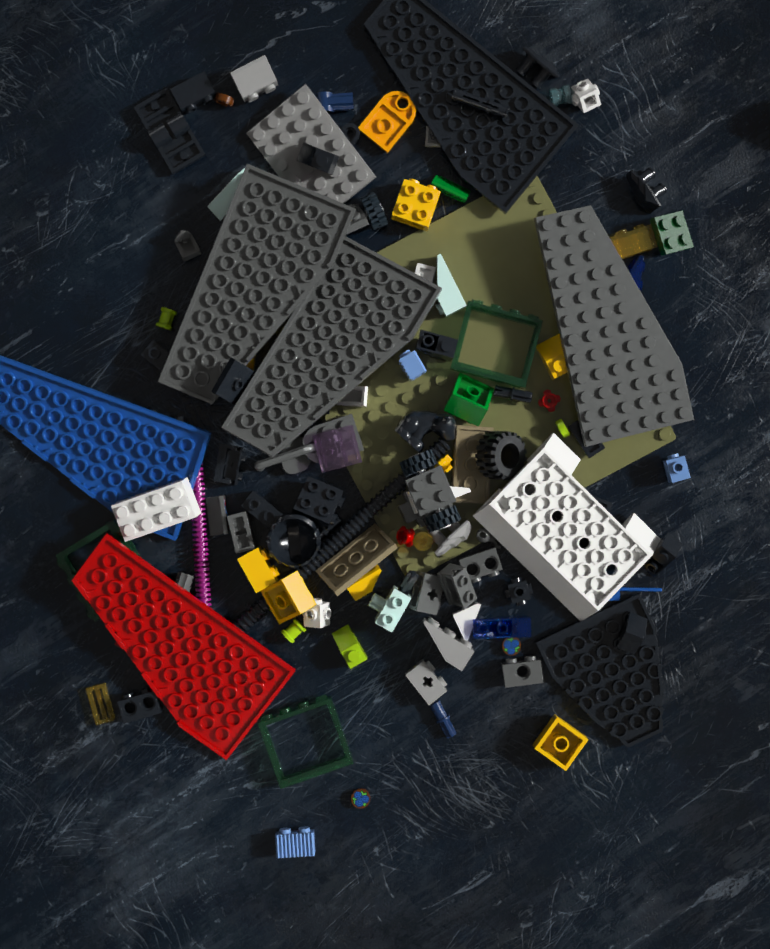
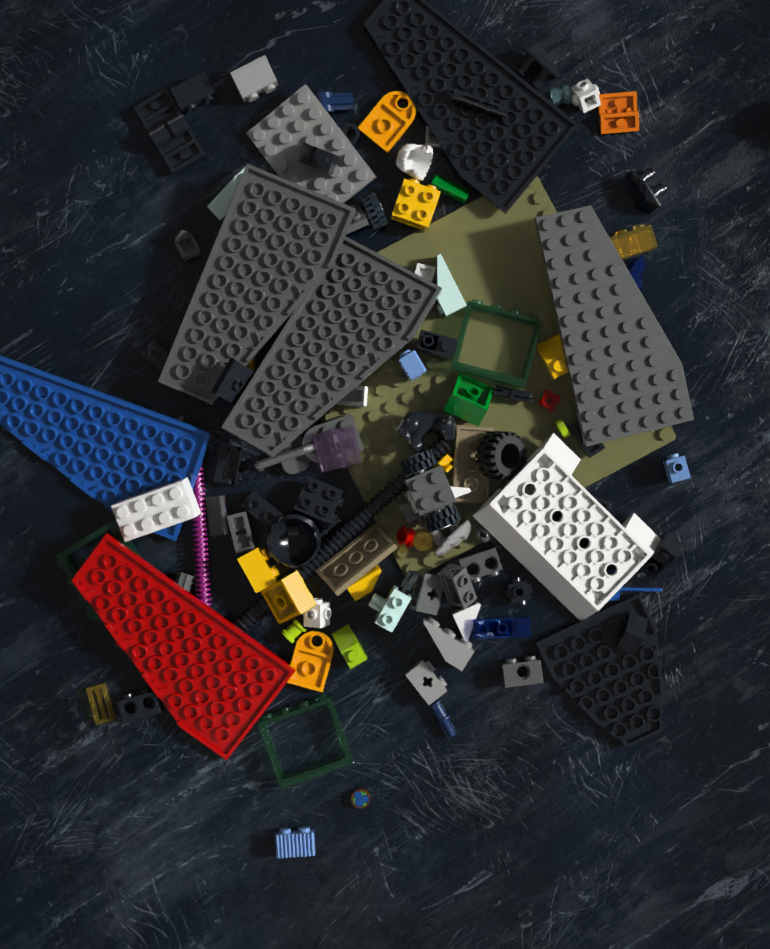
(166, 318): lime bush -> none
(224, 99): reddish brown tile -> none
(311, 661): none -> light orange plate
(415, 160): none -> white hair
(511, 646): tile -> none
(560, 742): yellow brick -> none
(618, 112): none -> orange slope
(671, 233): plate -> none

